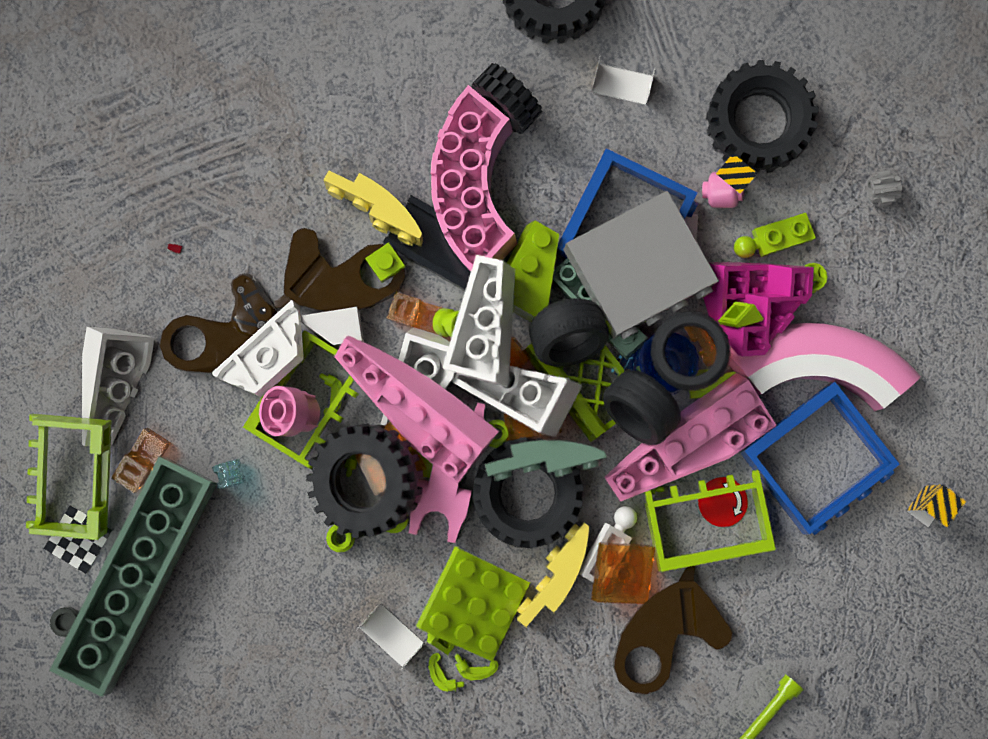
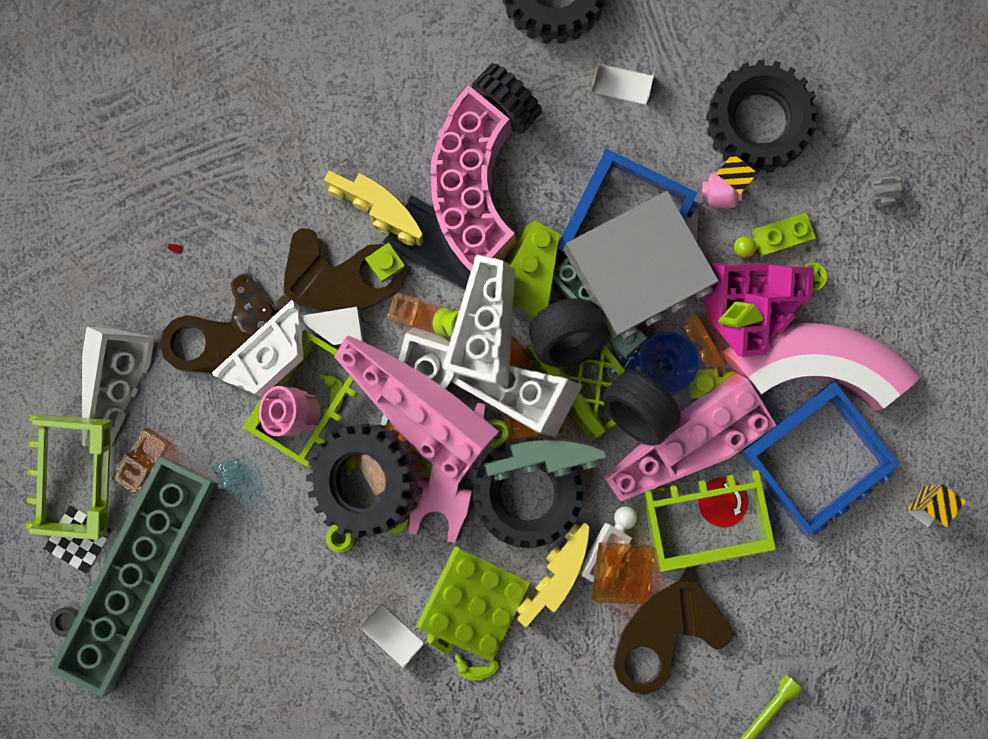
(438, 676): lime piece -> none
(685, 320): black tyre -> none

